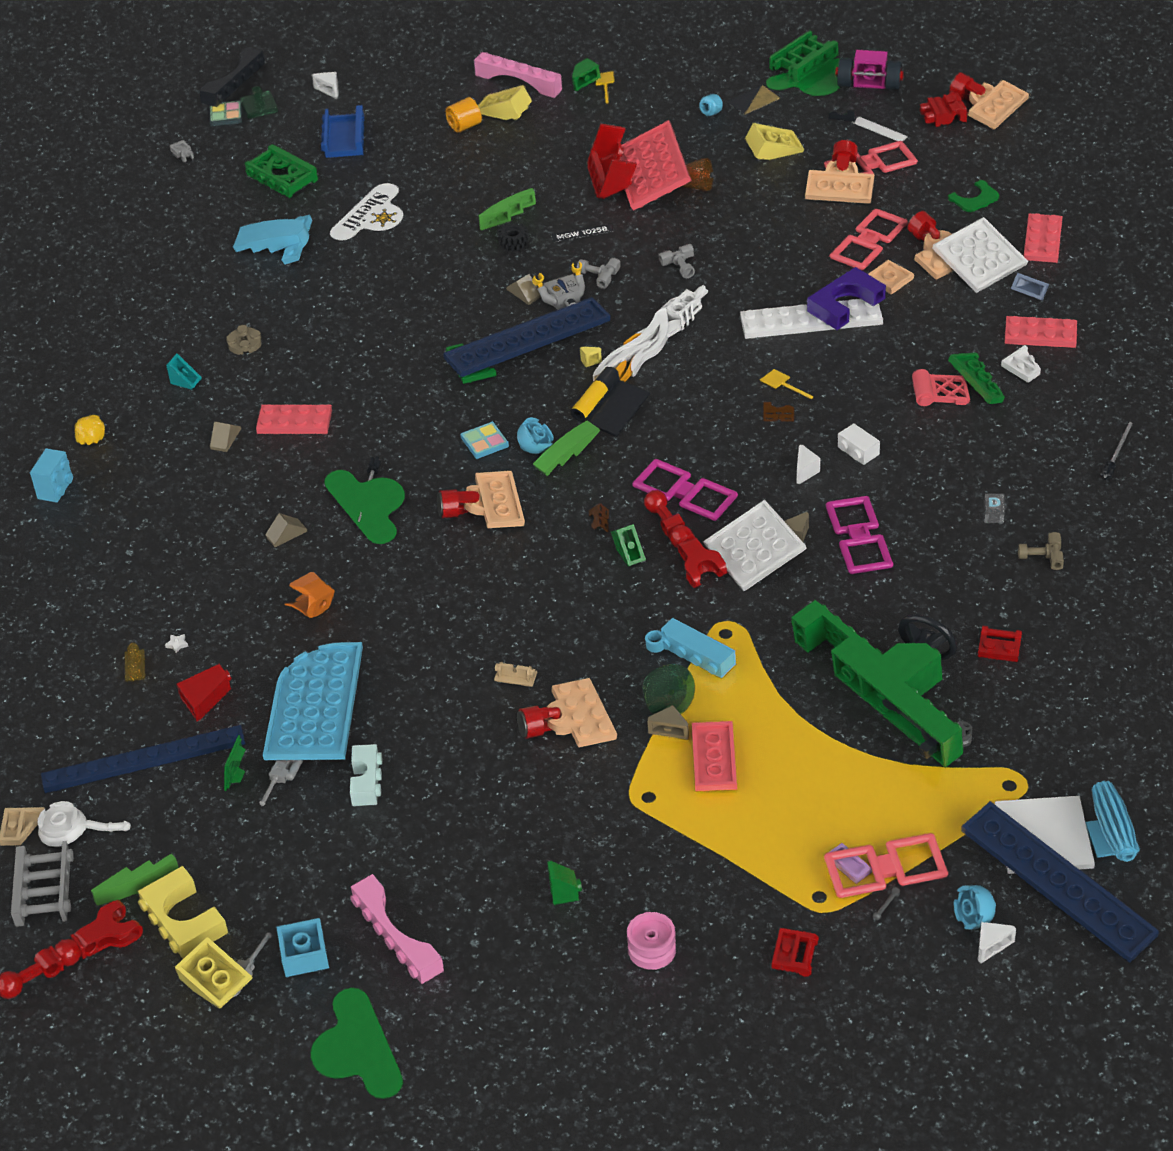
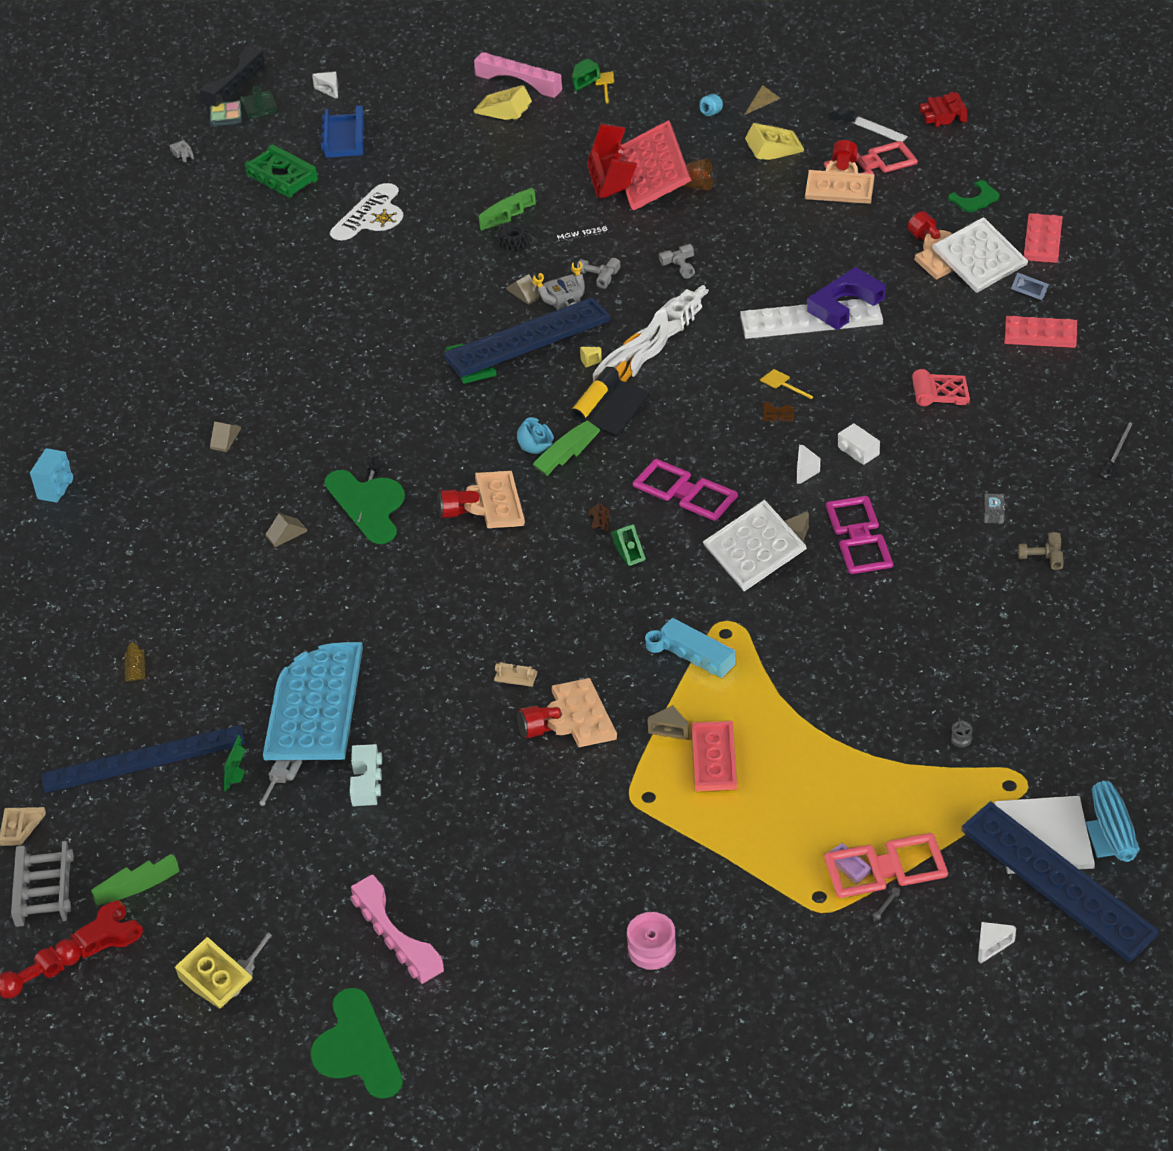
(68, 823): white piece -> none
(89, 430): yellow hair -> none
(176, 643): white piece -> none
(182, 373): teal slope -> none
(183, 935): light yellow arch -> none
(204, 690): red slope -> none
(244, 340): dark tan plate -> none
(276, 235): medium azure slope -> none
(294, 419): coral plate -> none
(302, 947): medium azure brick -> none
(313, 592): orange piece -> none
(463, 115): light orange piece -> none
(484, 440): tile -> none
(563, 884): green slope -> none
(669, 687): clear green piece -> none
(696, 557): red piece -> none
(787, 950): red plate -> none
(800, 67): green fence -> none
(818, 83): green sticker -> none
(868, 239): coral bar -> none
(870, 71): brick -> none
(891, 680): green piece -> none
(892, 276): light nougat tile -> none
(974, 373): green wing -> none
(974, 906): medium azure cylinder -> none
(990, 103): light nougat plate -> none
(998, 648): red plate -> none
(1022, 364): white wing -> none

